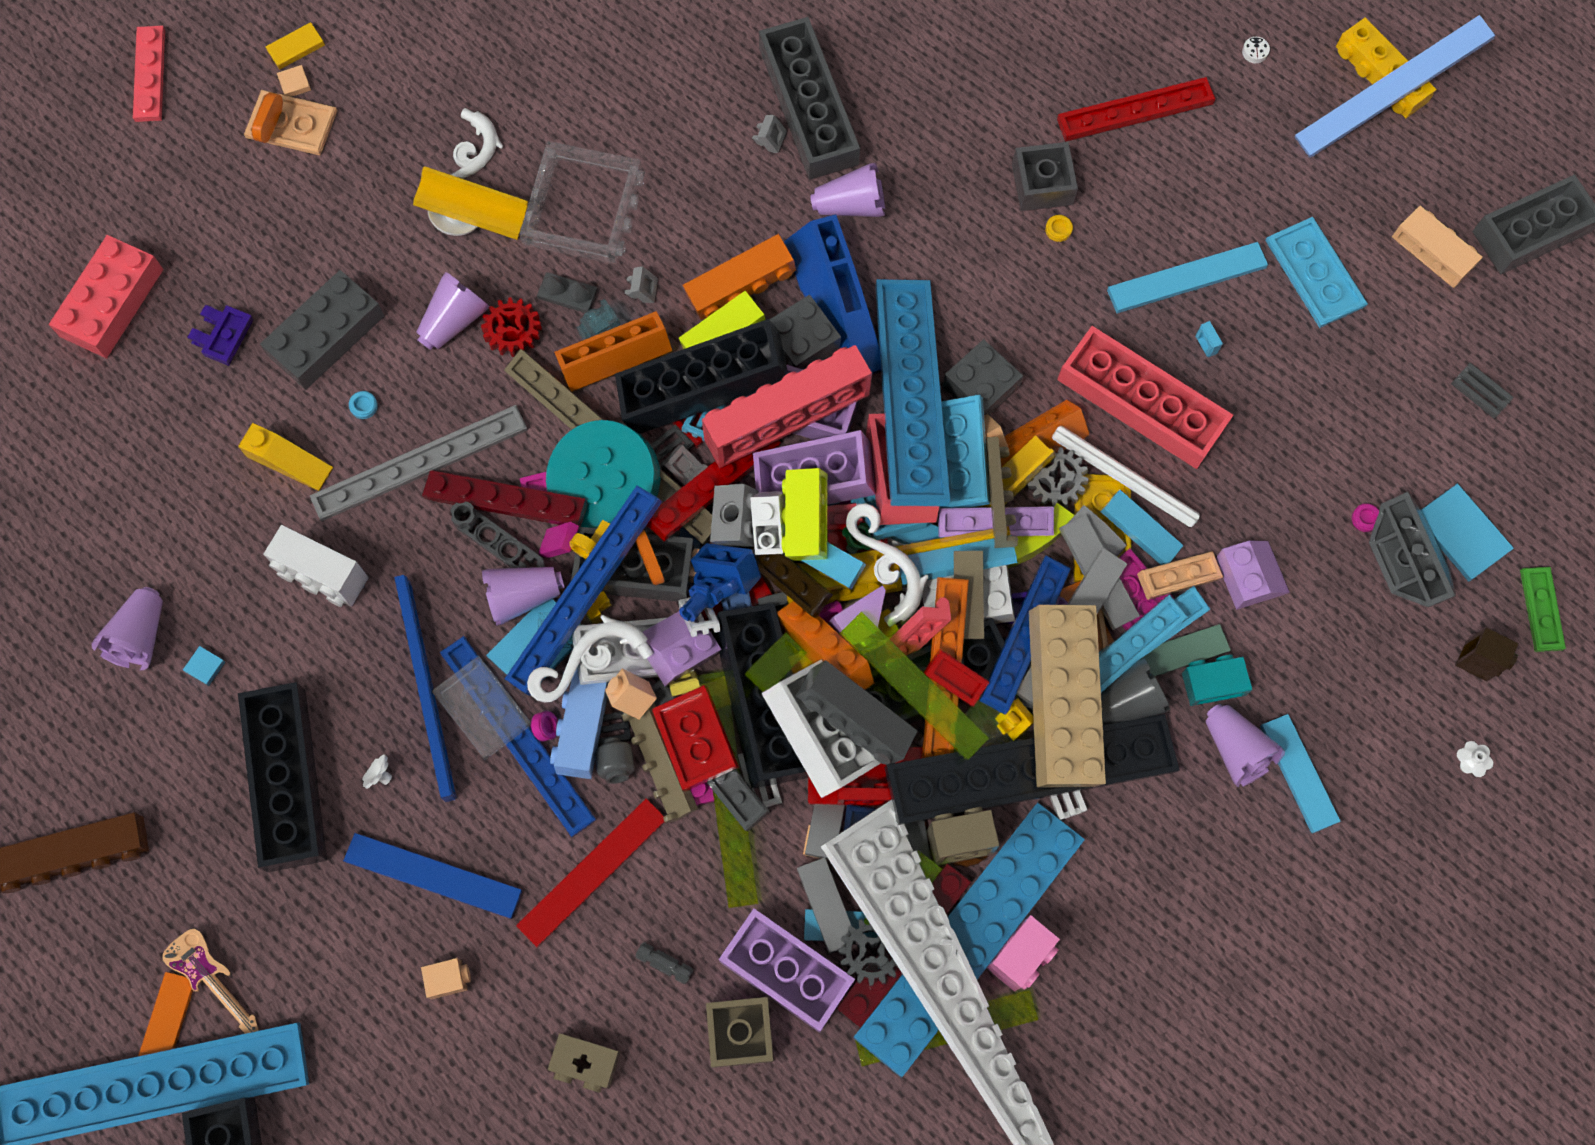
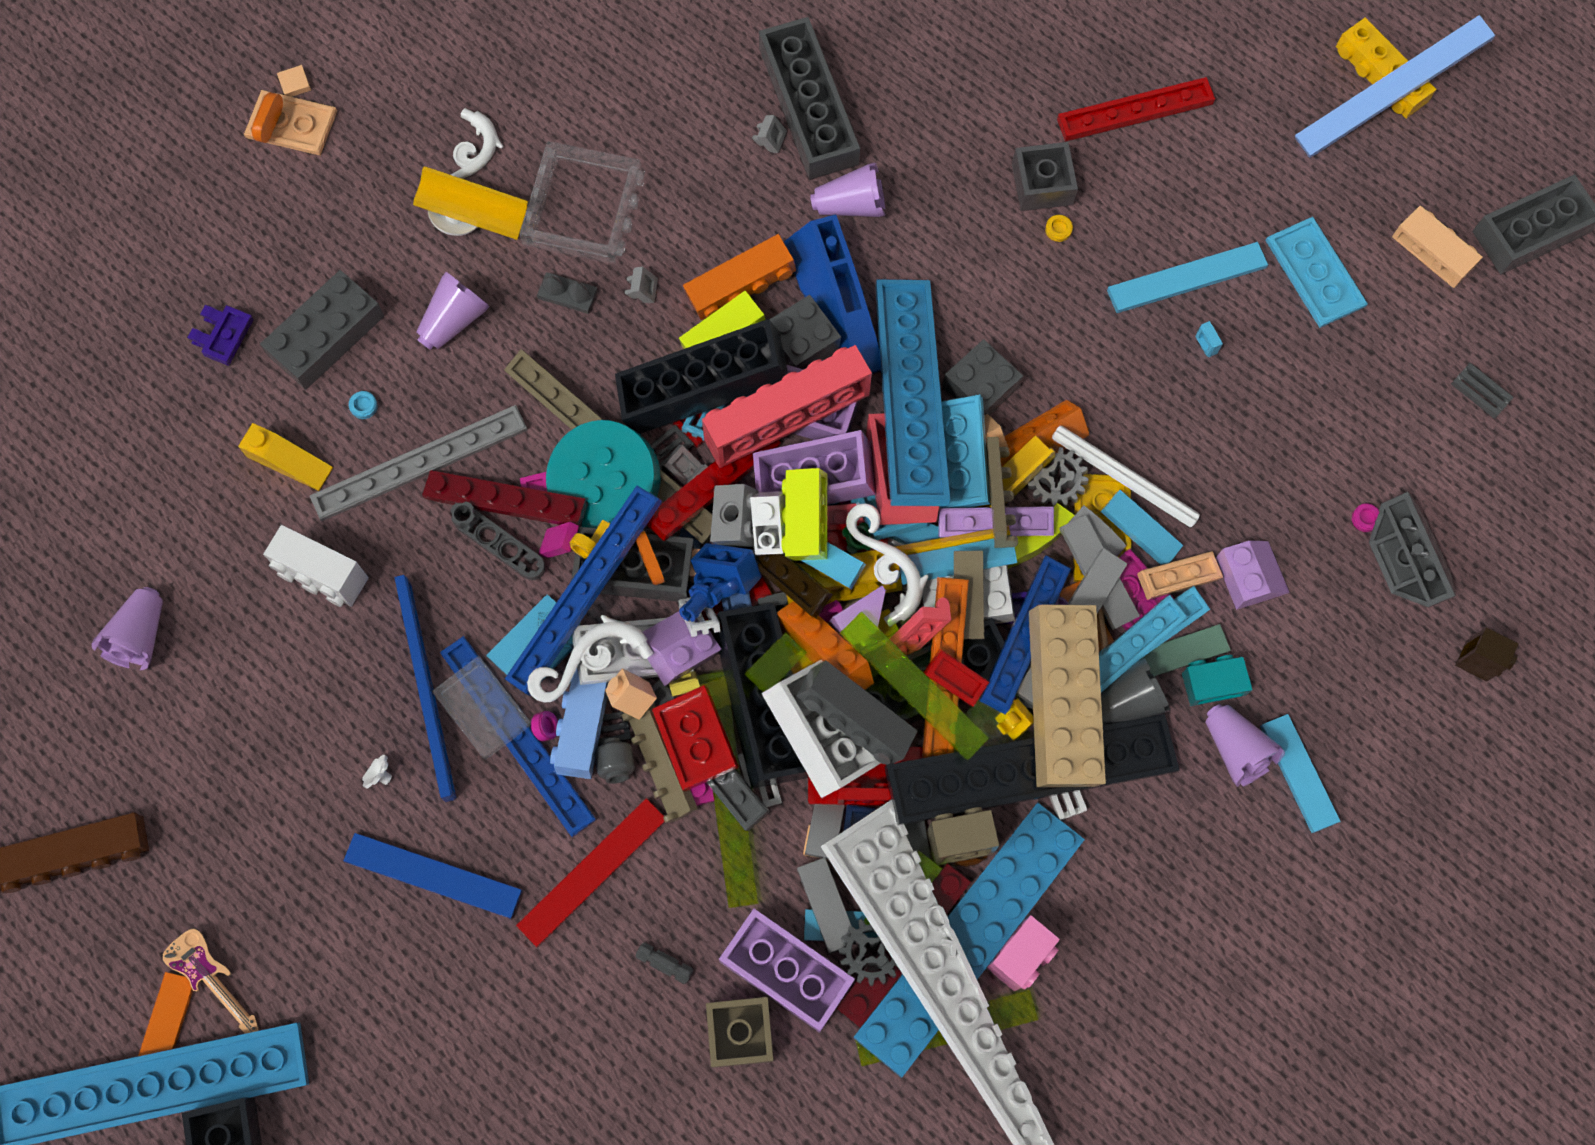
(106, 296): coral brick -> none
(149, 73): coral plate -> none
(204, 665): medium azure tile -> none
(282, 777): black brick -> none
(295, 45): yellow tile -> none
(445, 978): light nougat brick -> none
(508, 337): red gear -> none
(519, 590): lavender cone -> none
(570, 1049): dark tan brick -> none
(598, 321): clear light blue brick -> none
(600, 604): yellow tile -> none
(613, 351): orange brick -> none
(1144, 397): coral brick -> none
(1255, 49): white tile -> none
(1465, 532): medium azure tile -> none
(1469, 759): white plant -> none
(1542, 609): bright green tile -> none

